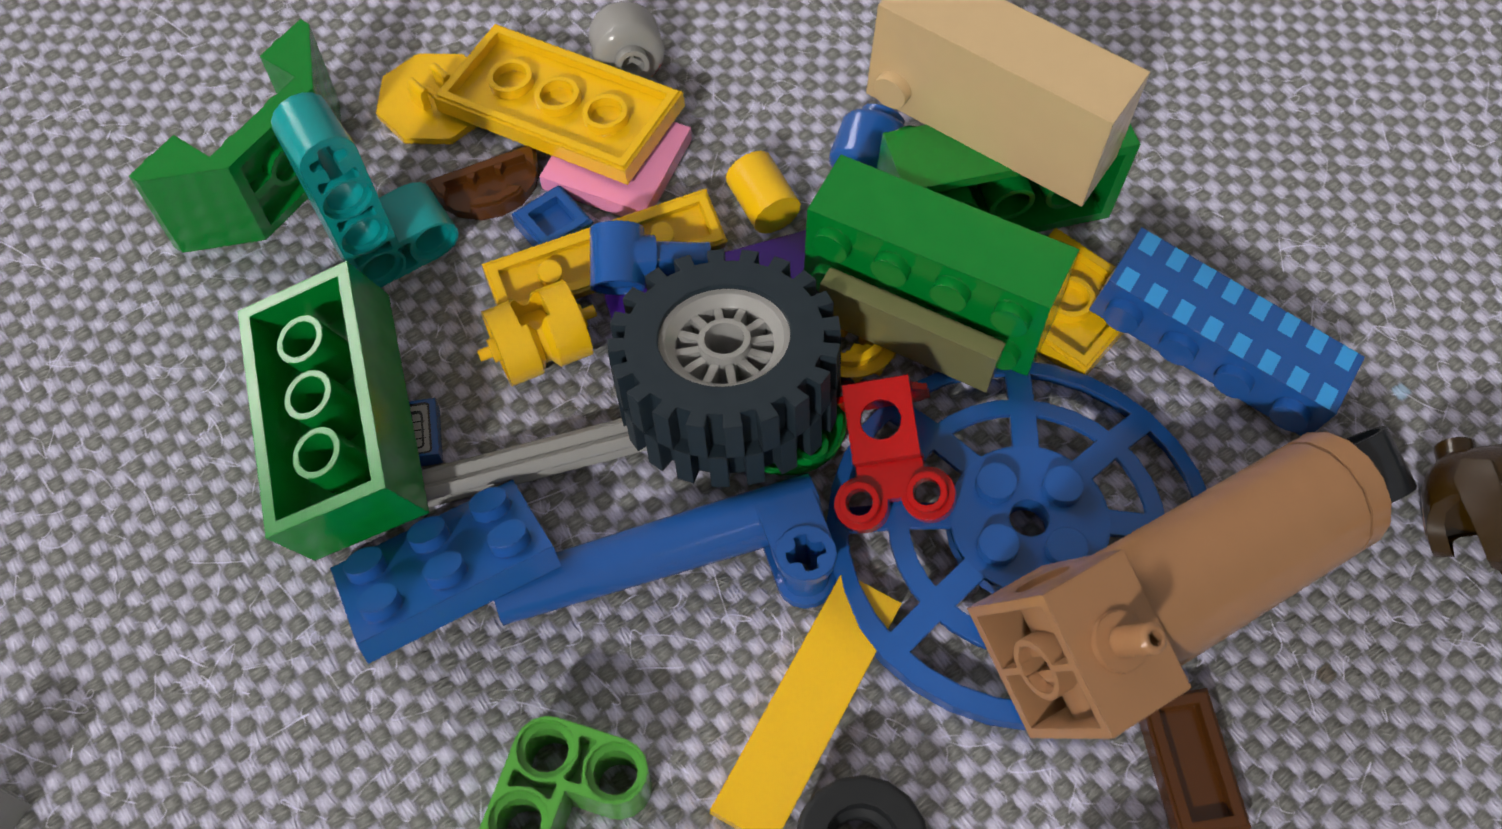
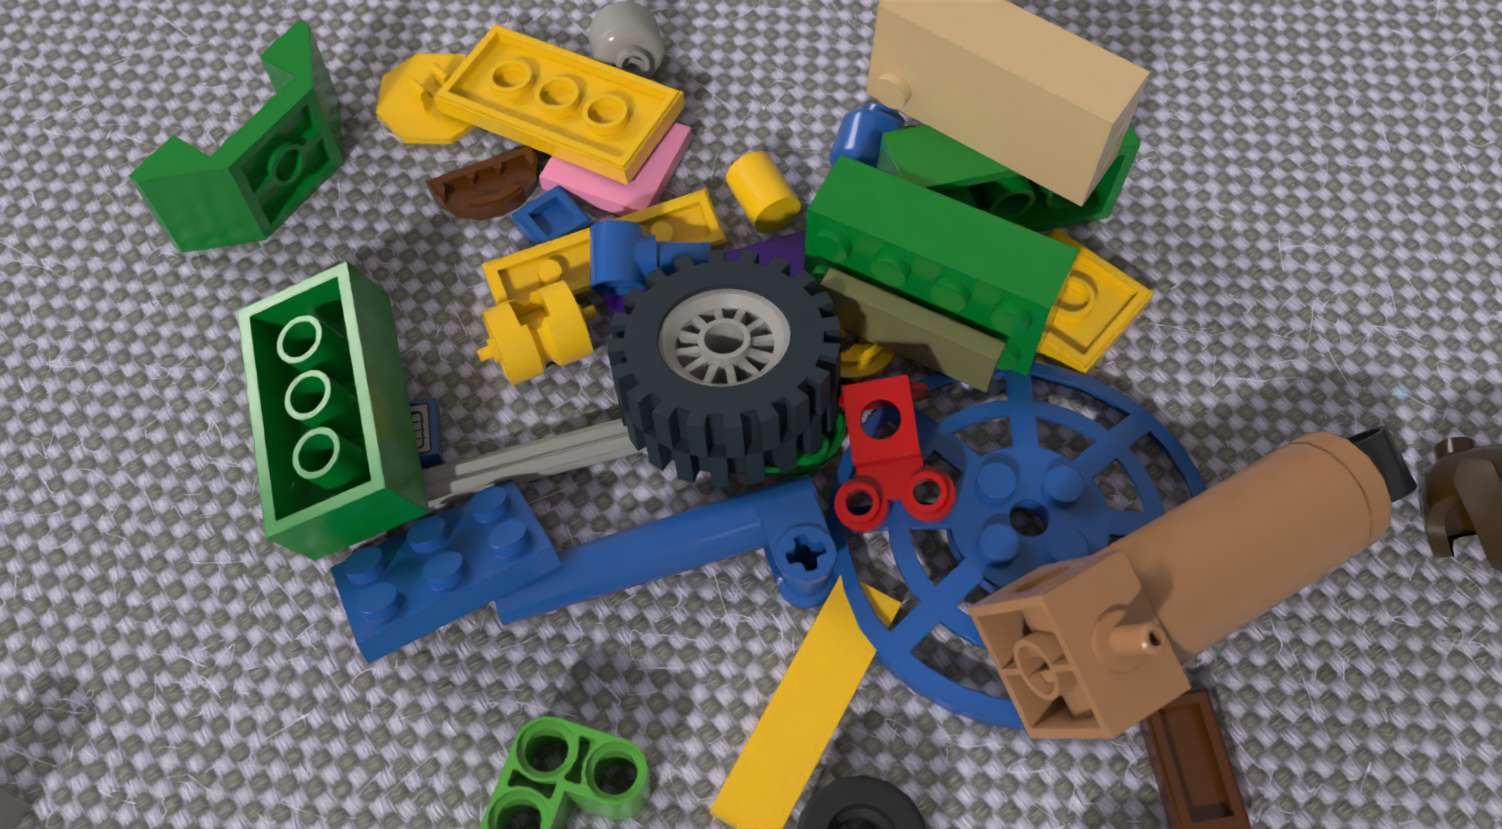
(373, 233): teal beam -> none
(1227, 334): blue brick -> none

